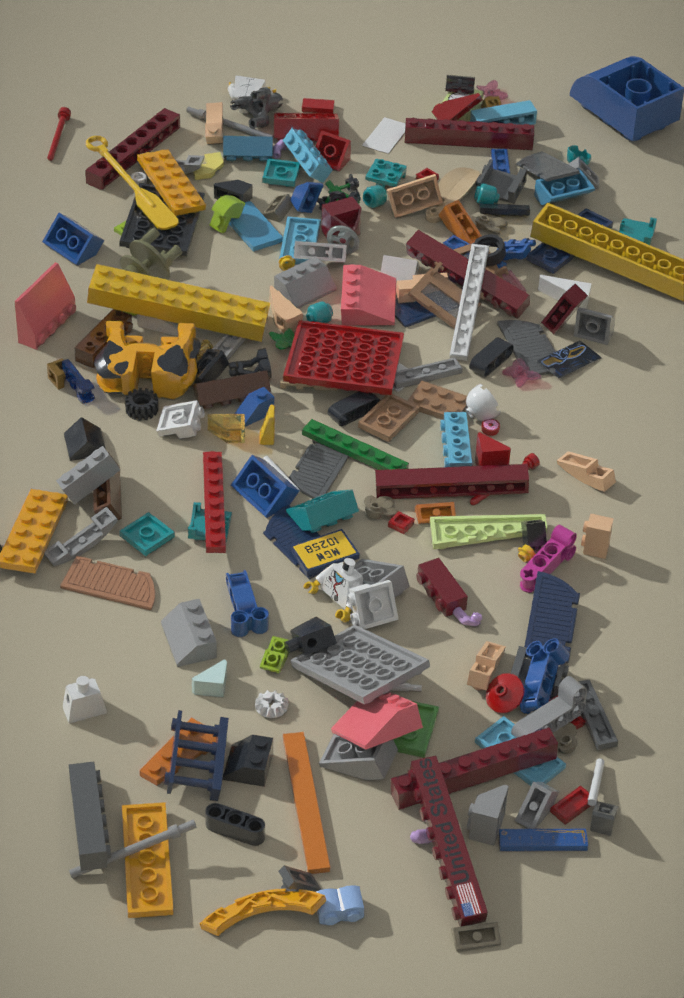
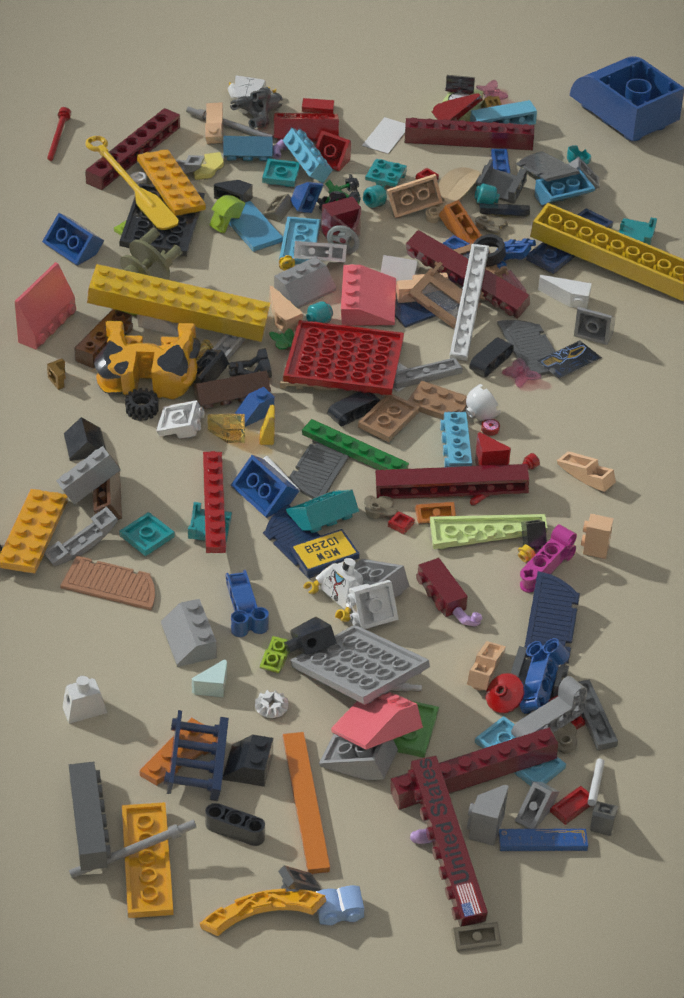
(77, 382): clear blue plate -> none
(564, 308): dark red brick -> none

